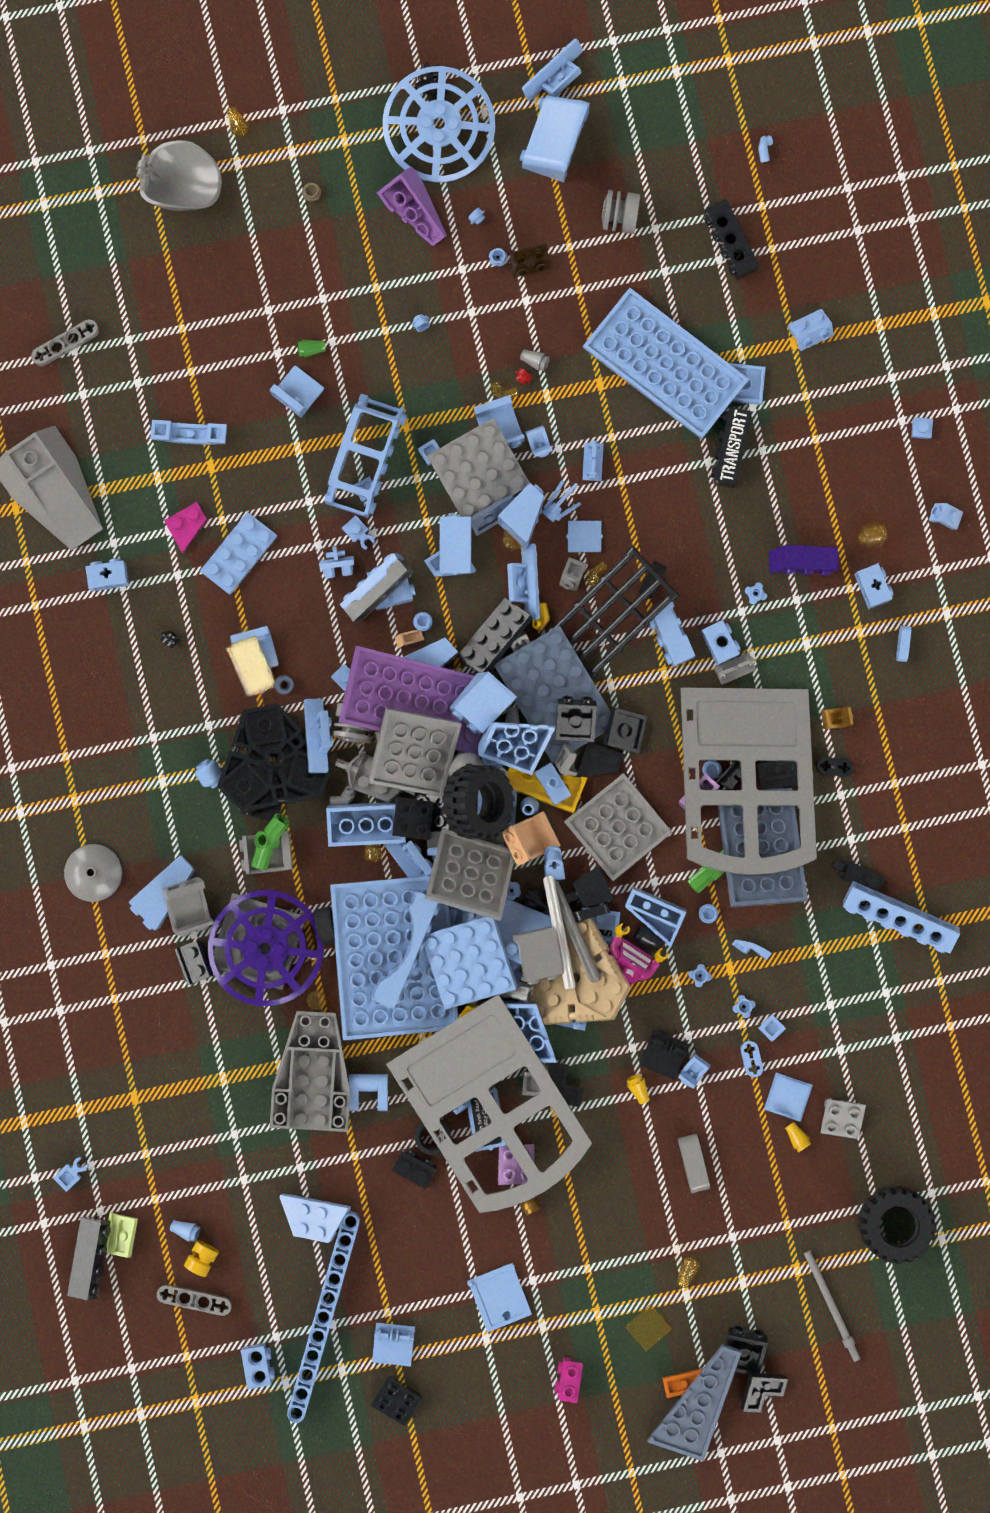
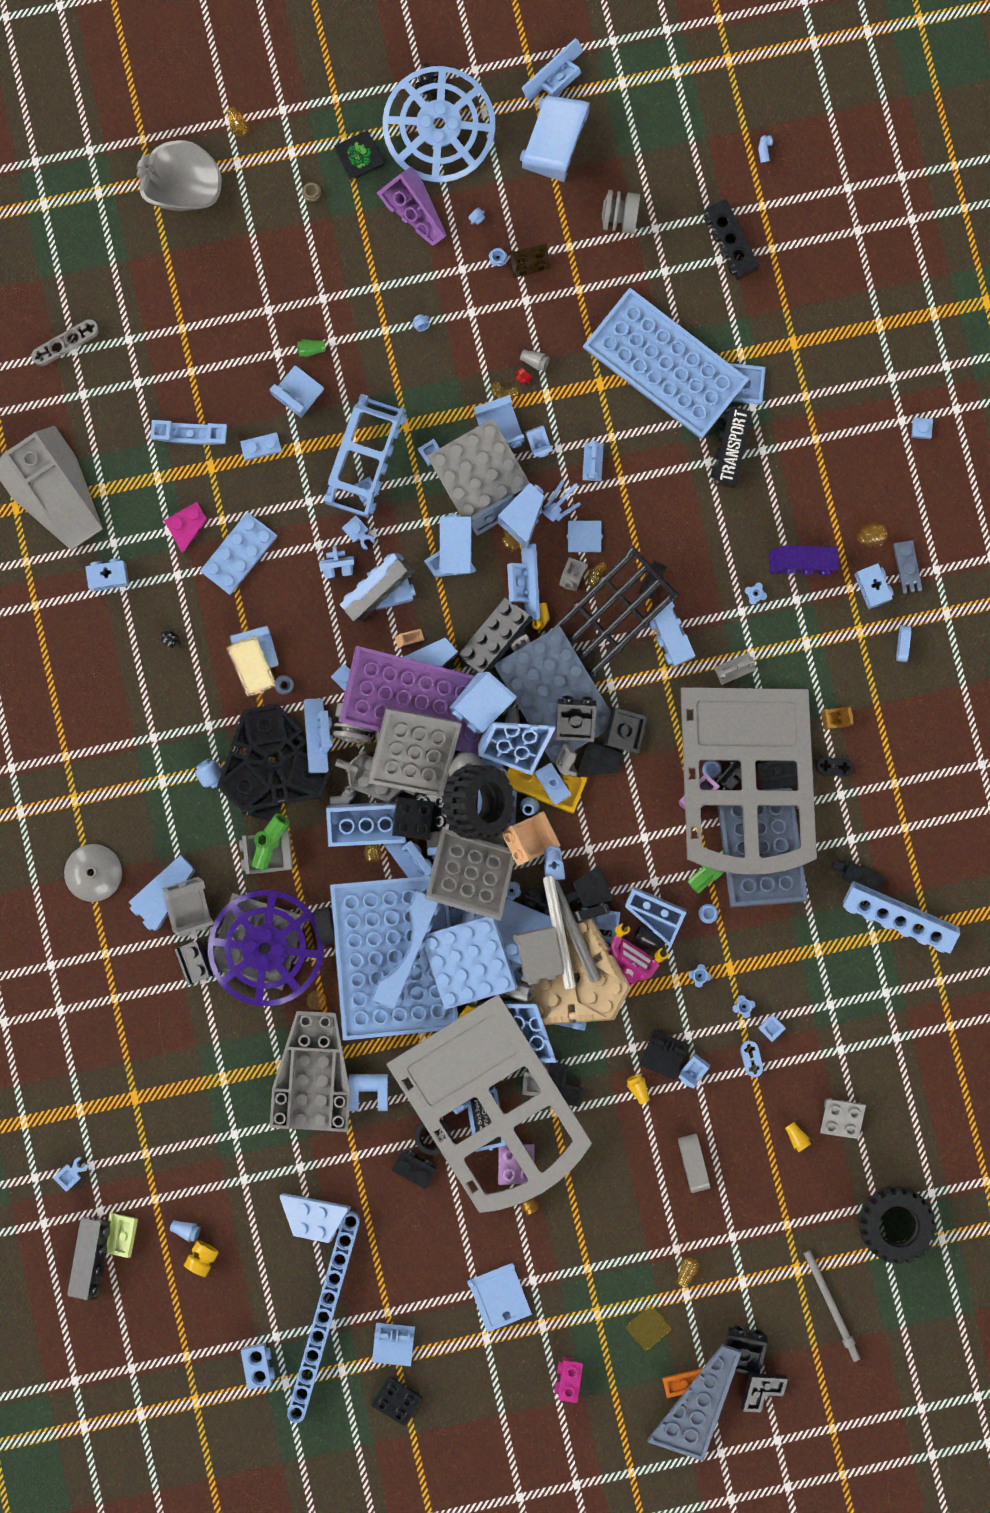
(194, 1300): light grey beam -> none
(261, 446): none -> light blue plate
(359, 155): none -> black tile
(422, 621): light blue plate -> none
(618, 827): light grey plate -> none
(720, 654): light blue brick -> none
(745, 946): light blue slope -> none
(788, 1097): light blue piece -> none
(811, 329): light blue bracket -> none
(907, 566): none -> sand blue hinge
(946, 515): light blue bracket -> none

